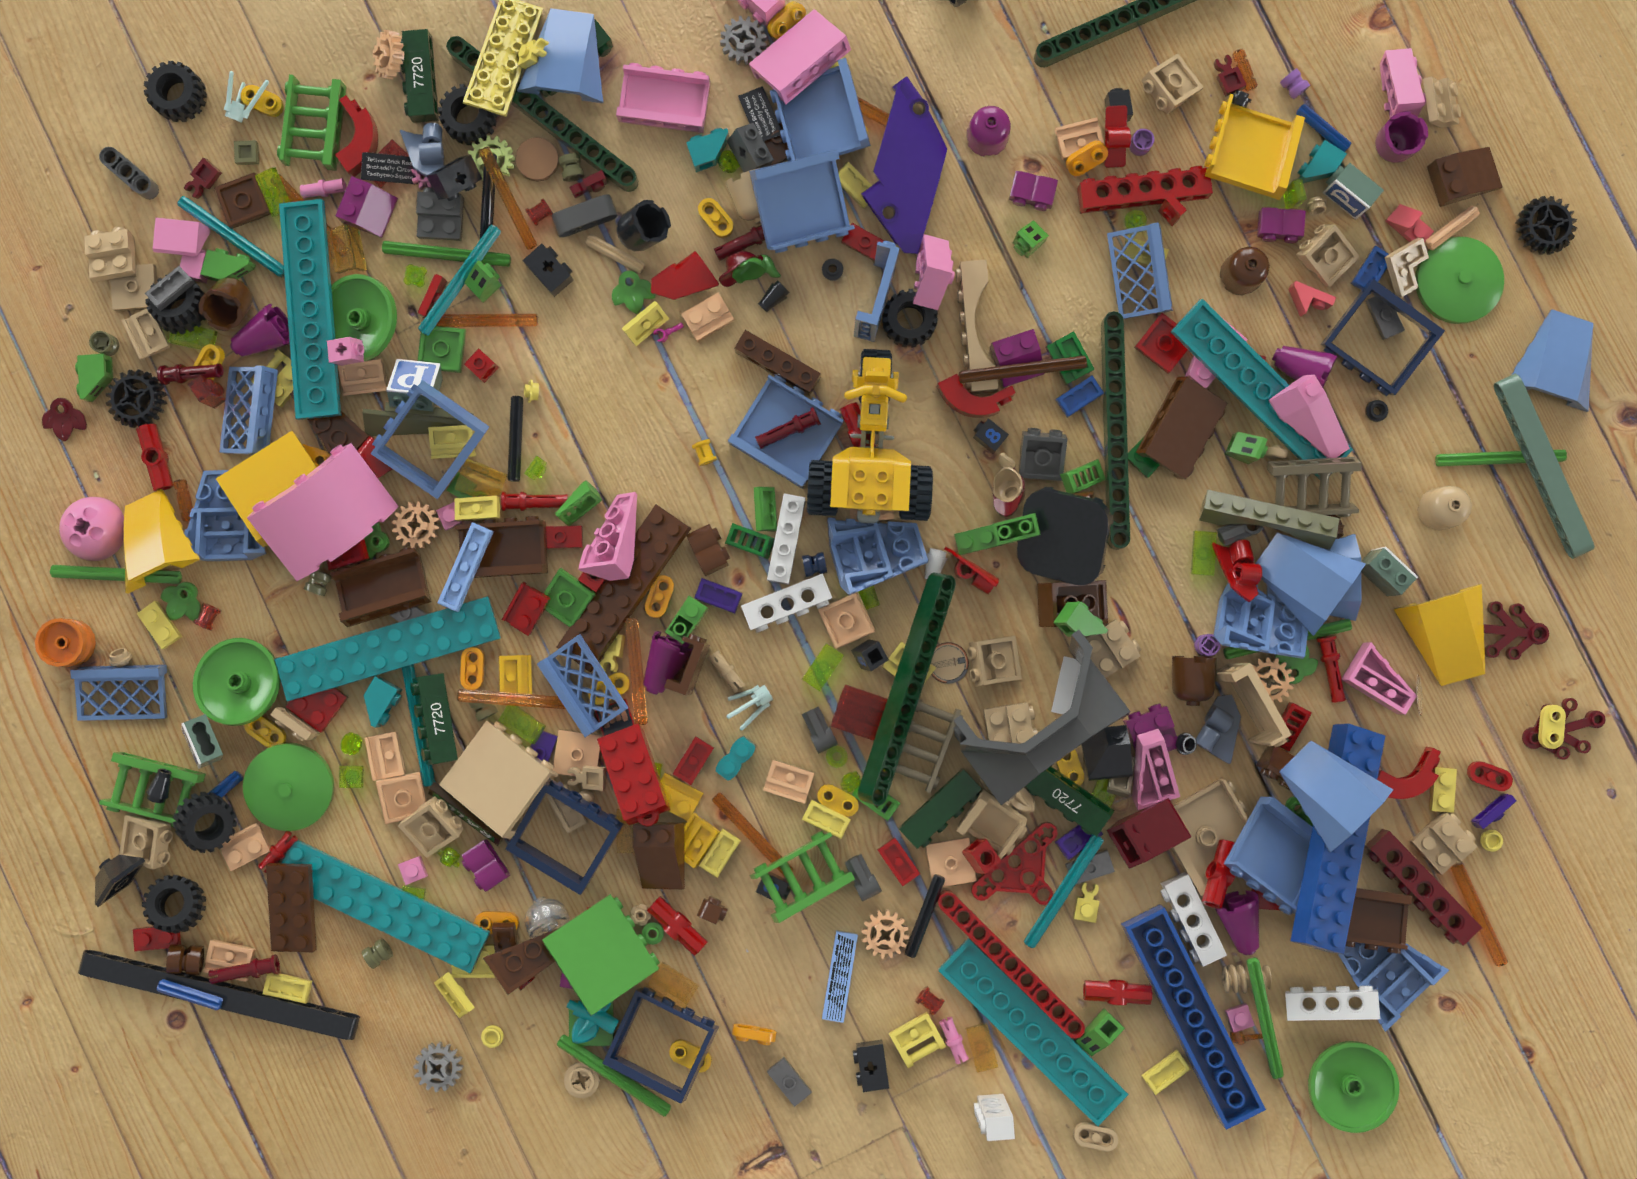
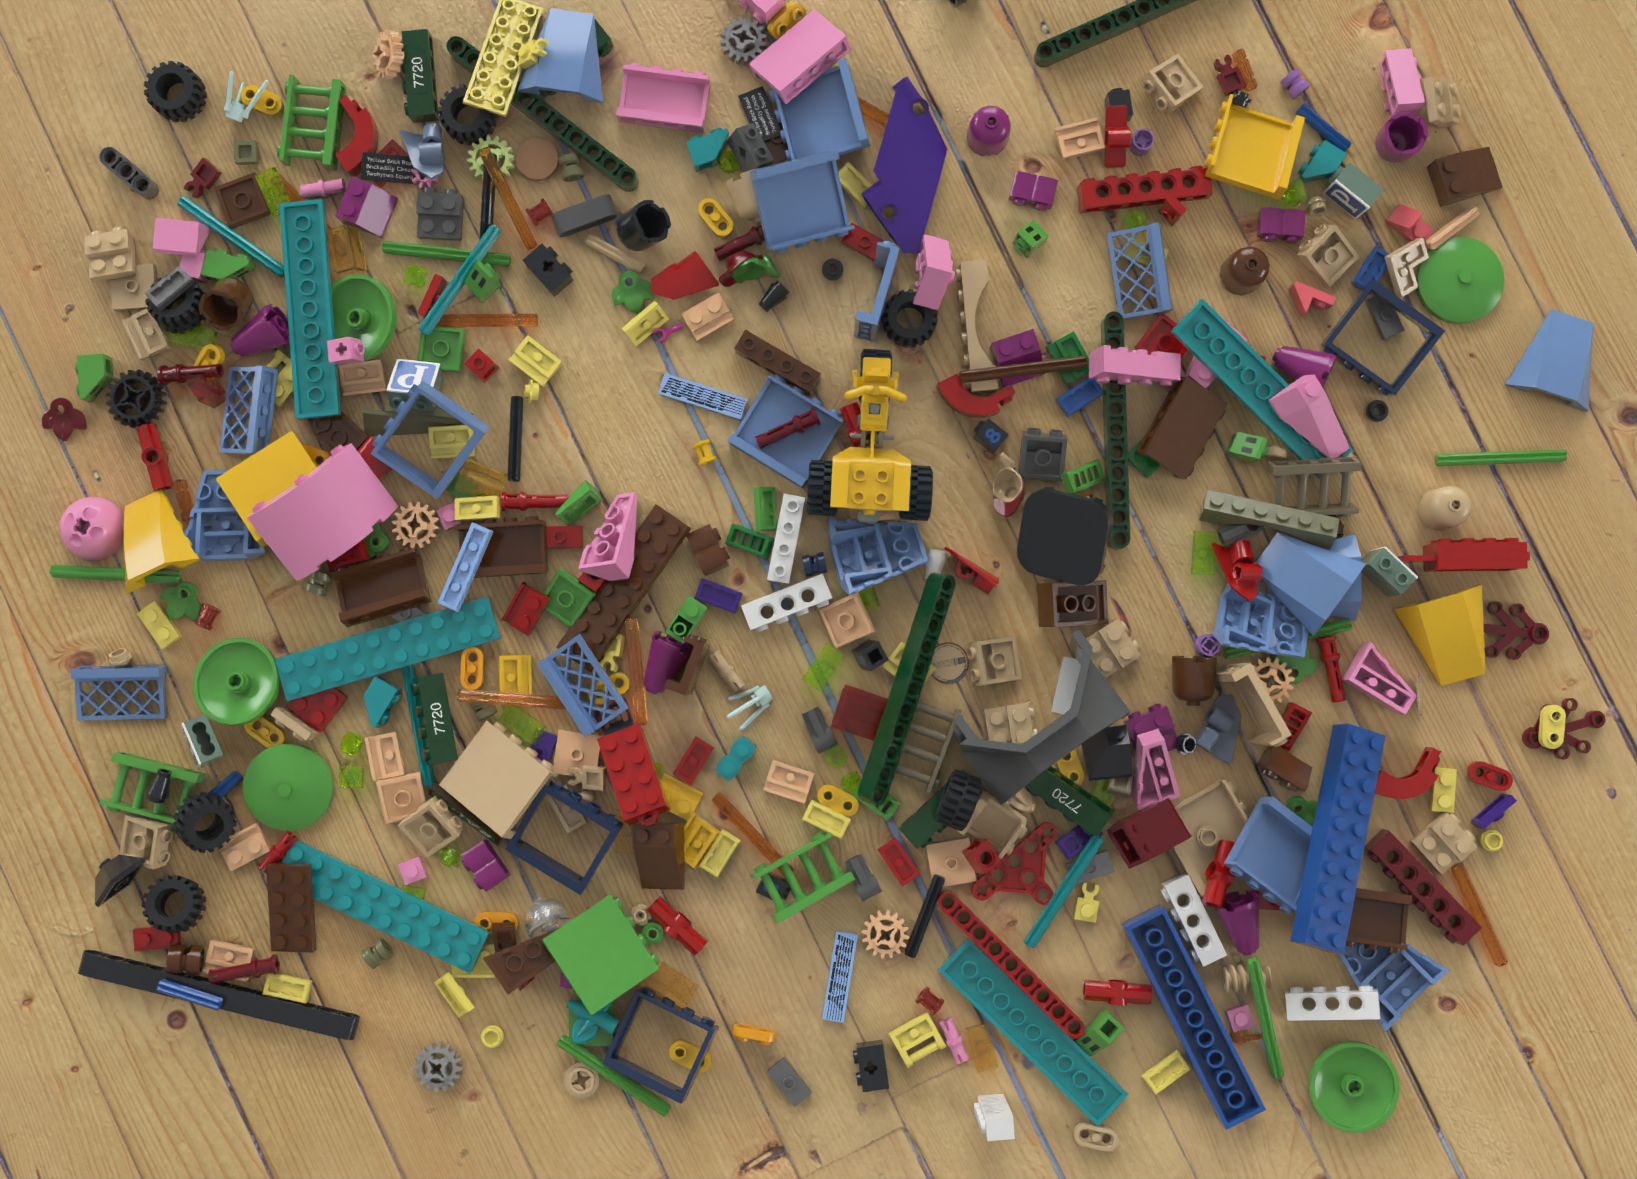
(65, 642): orange wheel -> none
(99, 340): olive wheel -> none
(461, 169): black brick -> none
(535, 361): none -> light yellow plate
(536, 468): clear neon green plate -> none
(594, 183): dark red plate -> none
(656, 595): light orange plate -> none
(702, 396): none -> light blue tile
(712, 910): reddish brown plate -> none
(958, 800): none -> black tyre
(997, 534): bright green slope -> none
(1077, 617): bright green slope -> none
(1086, 157): light orange plate -> none
(1134, 366): none -> bright pink wedge
(1332, 792): medium blue wedge -> none
(1472, 555): none -> red piece
(1543, 466): sand green beam -> none
(1551, 214): black gear -> none

